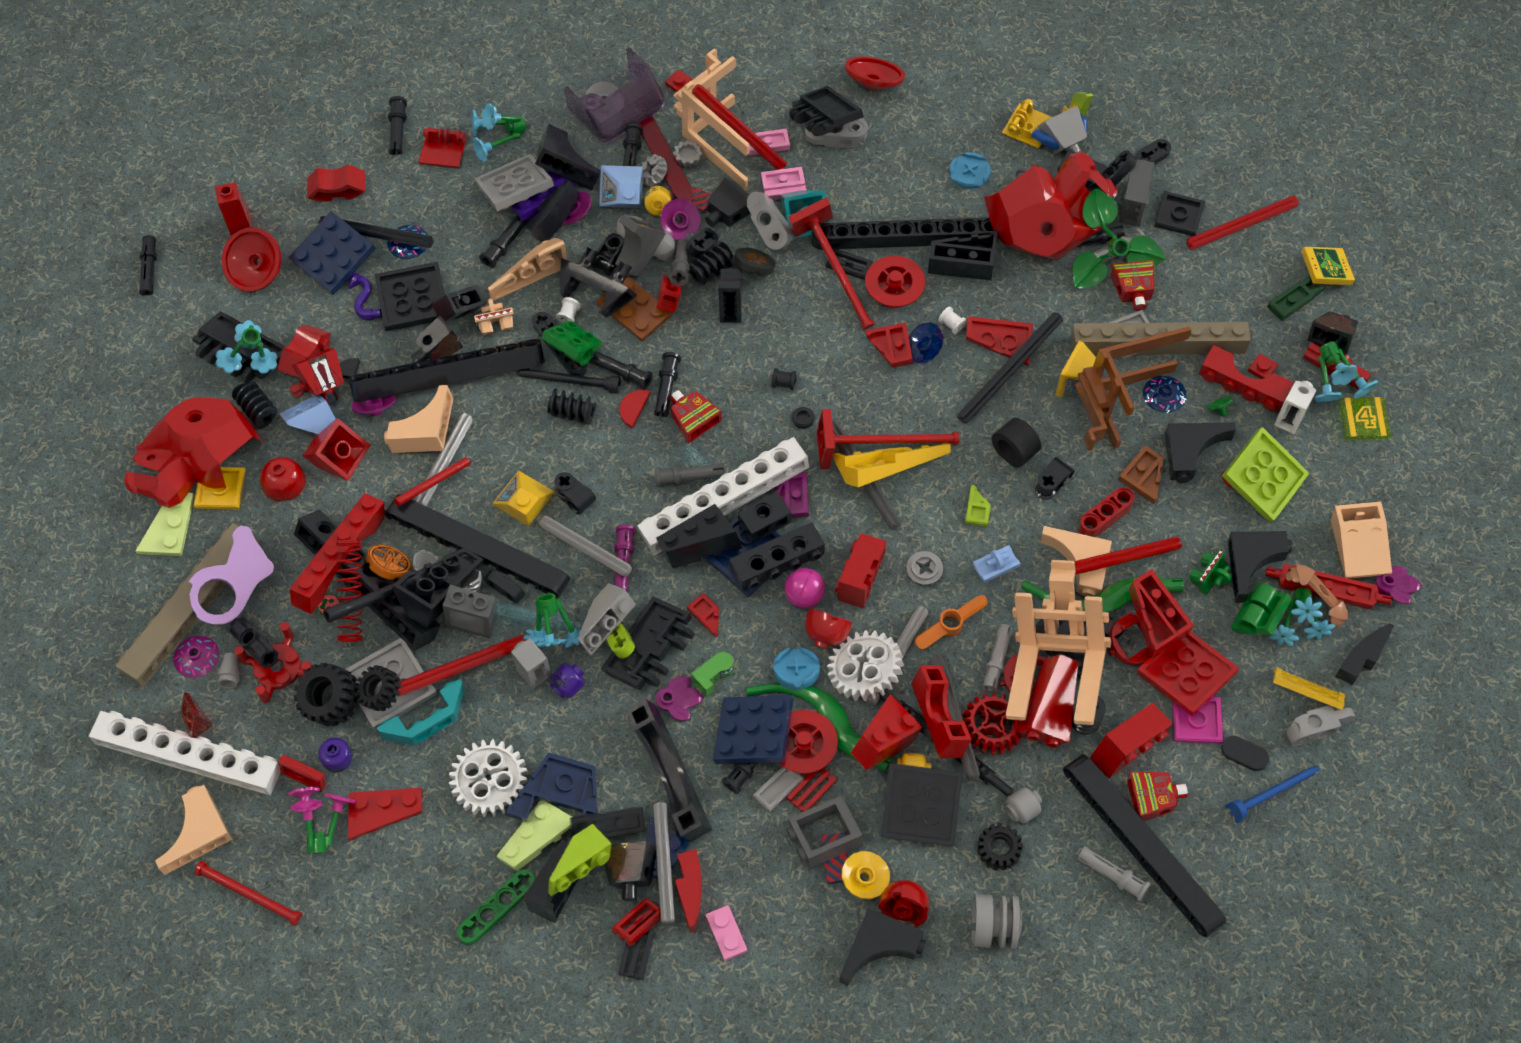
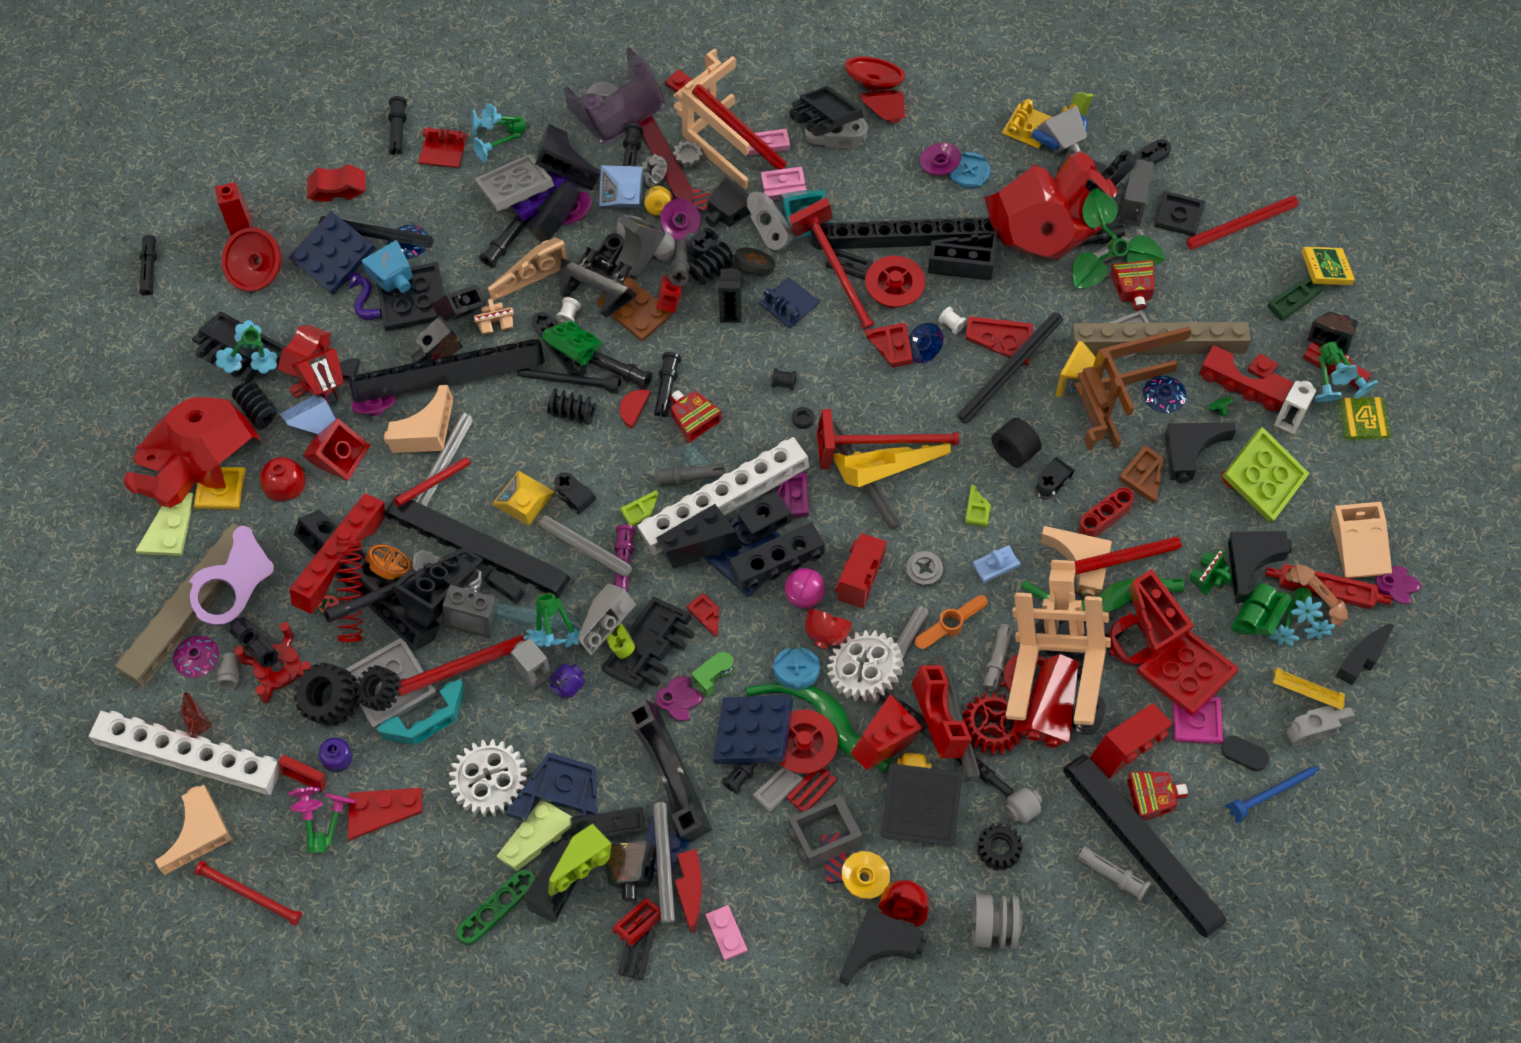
(389, 268): none -> dark azure torso
(640, 509): none -> lime tile
(788, 302): none -> dark blue hinge
(886, 103): none -> red slope
(937, 153): none -> magenta dish

